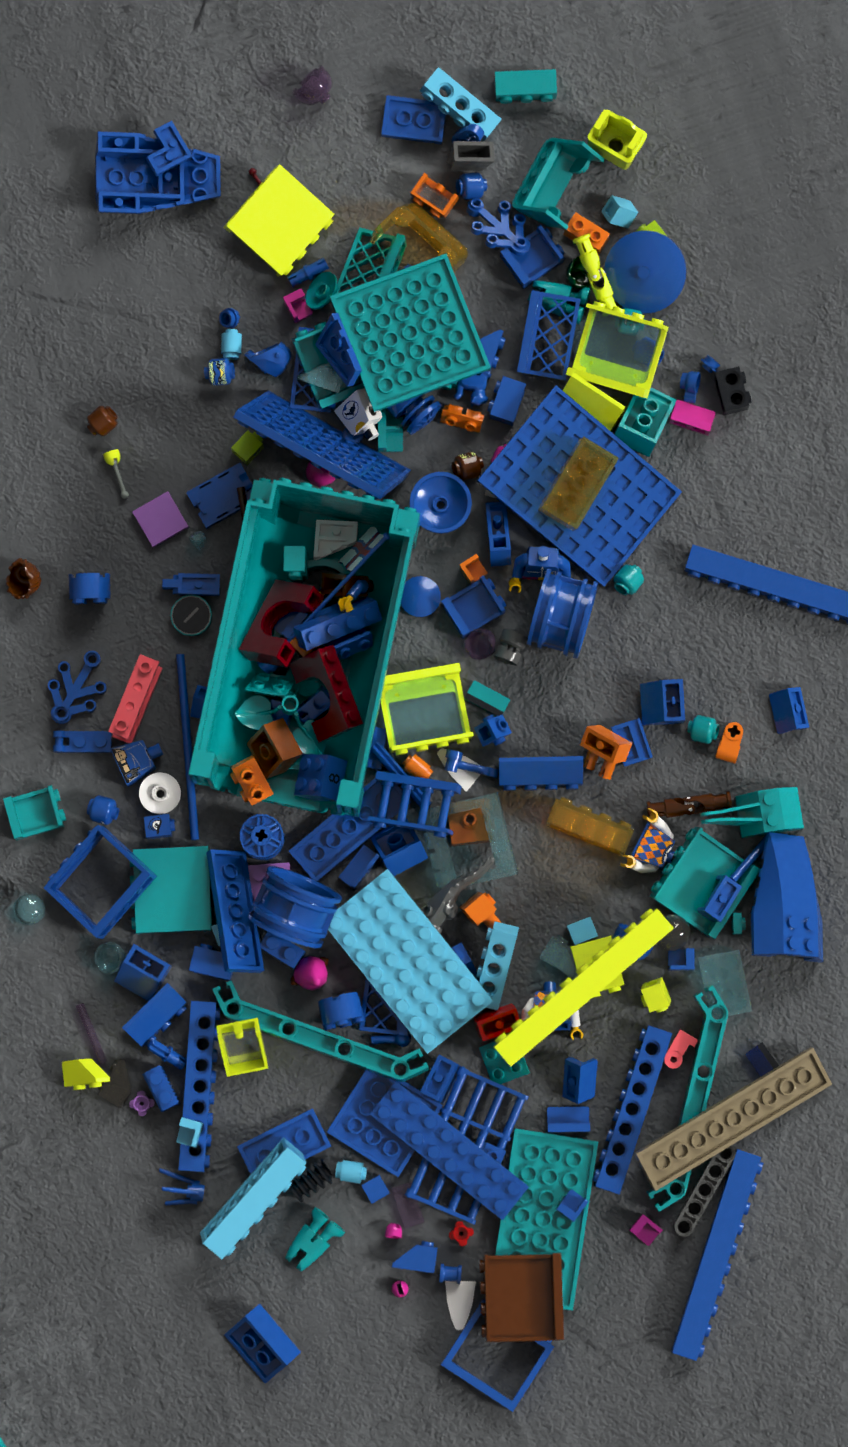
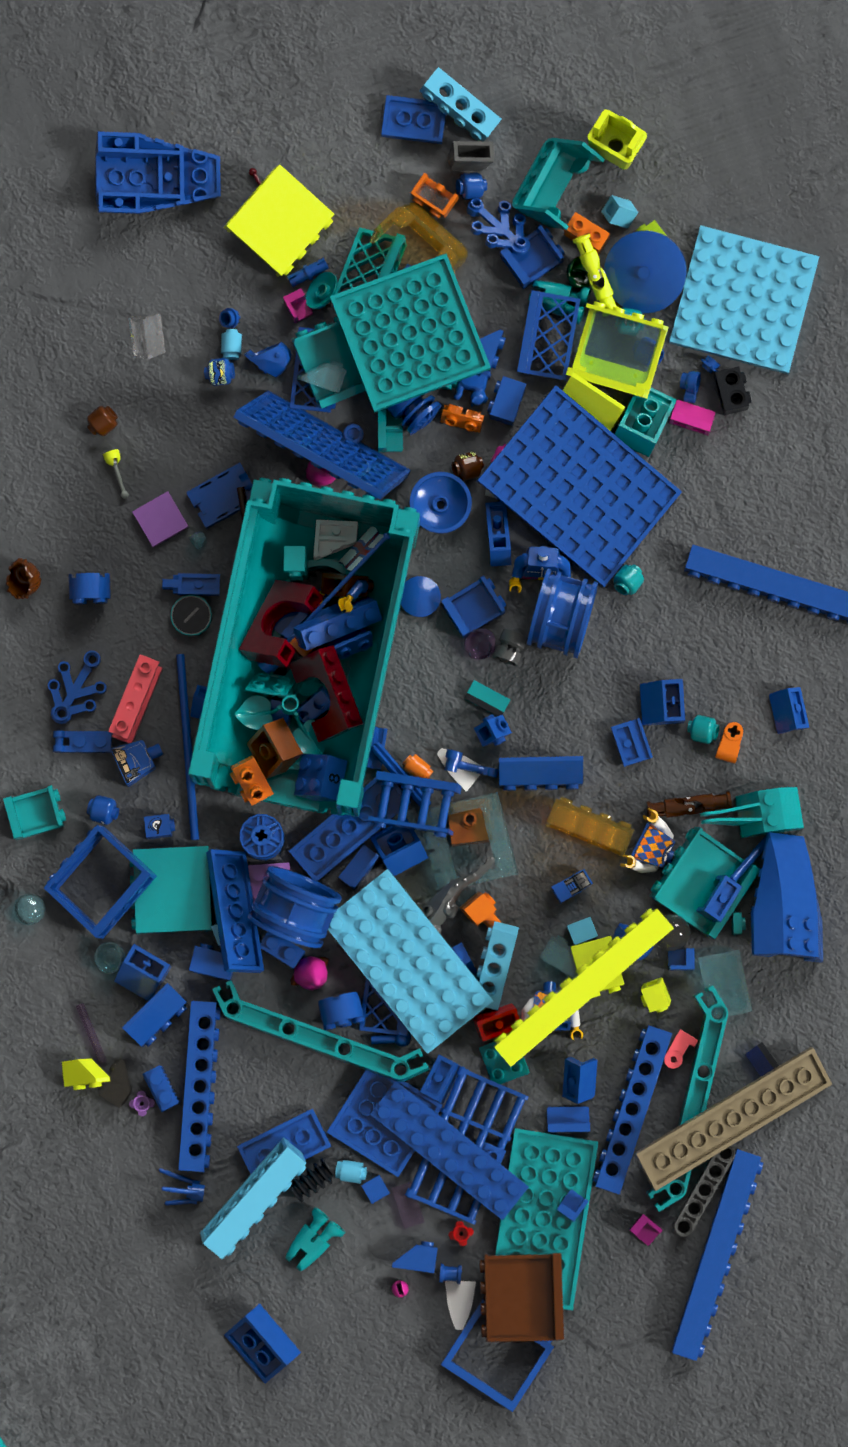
(146, 336): none -> clear panel
(155, 783): white dish -> none
(167, 1054): blue axle -> none
(173, 149): blue plate -> none
(189, 1132): medium azure panel -> none
(242, 1047): window -> none
(248, 446): lime brick -> none
(314, 87): clear purple cylinder -> none
(338, 350): blue wing -> none
(358, 415): white torso -> none
(393, 1231): dark pink hinge -> none
(424, 709): clear light blue panel -> none
(469, 133): blue beam -> none
(472, 569): orange panel -> none
(525, 86): teal brick -> none
(571, 886): none -> leg
(578, 483): clear yellow brick -> none
(607, 745): orange brick -> none
(744, 299): none -> medium azure plate

